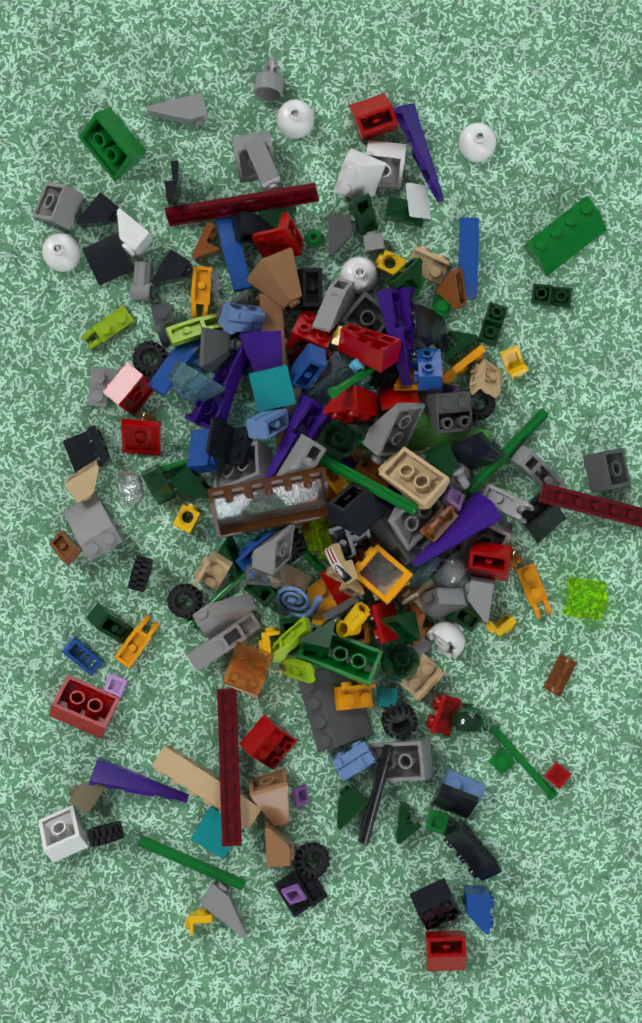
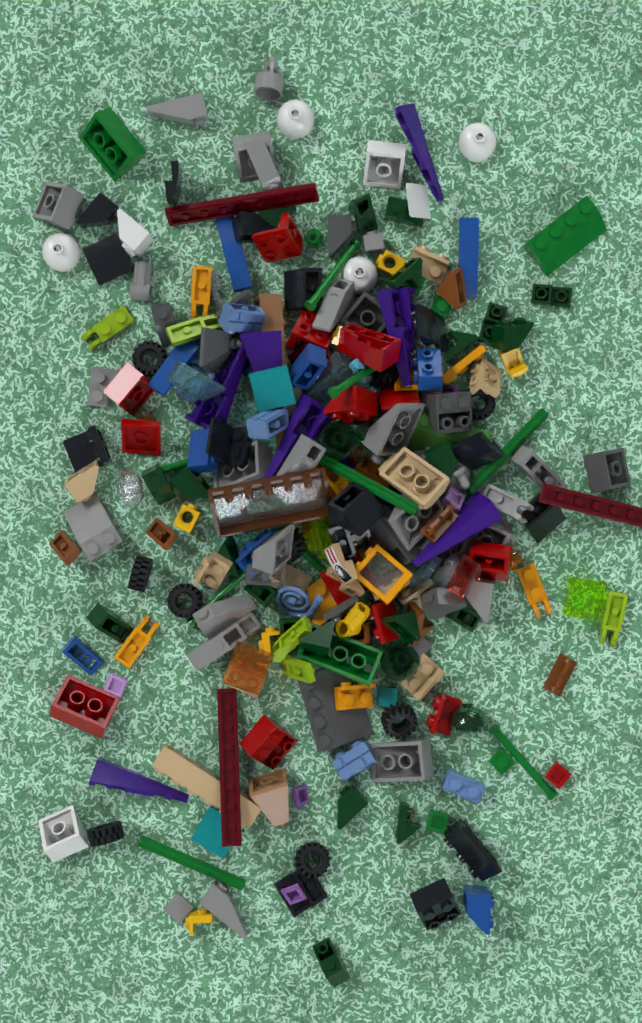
(85, 795): dark tan slope -> none
(162, 534): none -> dark orange slope
(172, 269): black slope -> none
(178, 907): none -> light grey piece
(204, 248): dark orange slope -> none
(278, 278): medium nougat slope -> none
(278, 847): medium nougat slope -> none
(311, 304): none -> green bar
(331, 962): none -> dark green slope
(359, 175): white slope -> none
(373, 117): red slope -> none
(384, 763): black axle -> none
(445, 950): red slope -> none
(448, 638): white cylinder -> none
(454, 801): black slope -> none
(464, 575): none -> clear red slope
(502, 626): yellow bracket -> none
(510, 334): none -> dark green slope
(613, 616): none -> lime hinge

